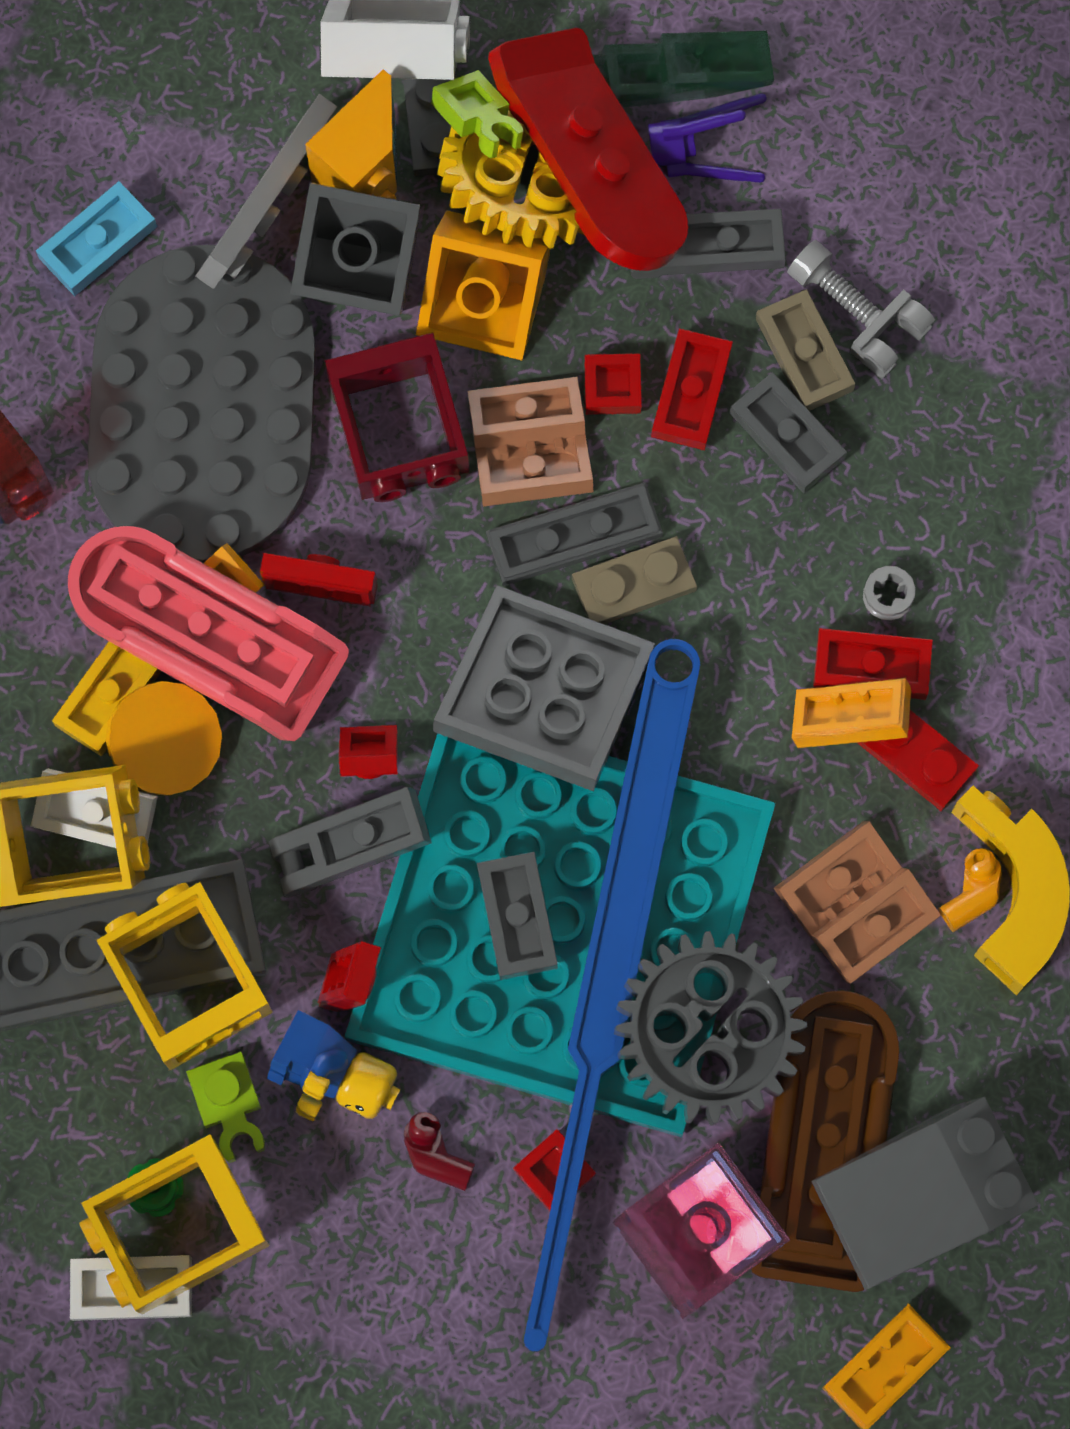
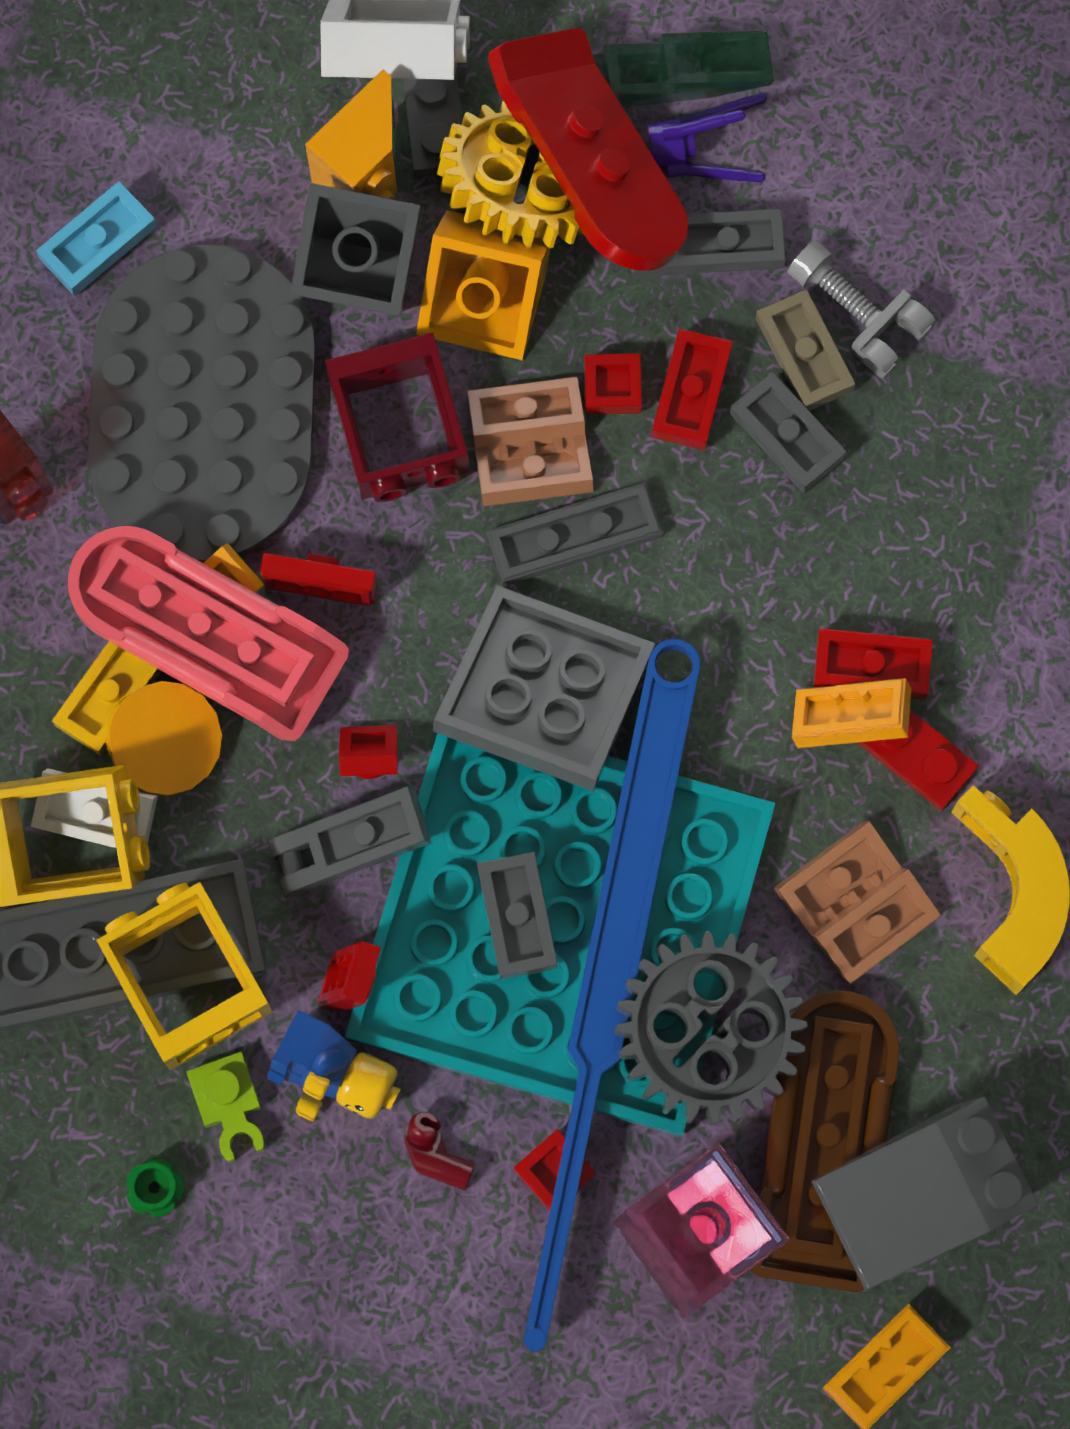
(94, 1299): white plate -> none
(103, 1236): yellow window -> none
(258, 211): light grey plate -> none
(477, 107): lime plate -> none
(634, 581): dark tan plate -> none
(878, 580): light grey bush -> none
(979, 892): light orange arm -> none

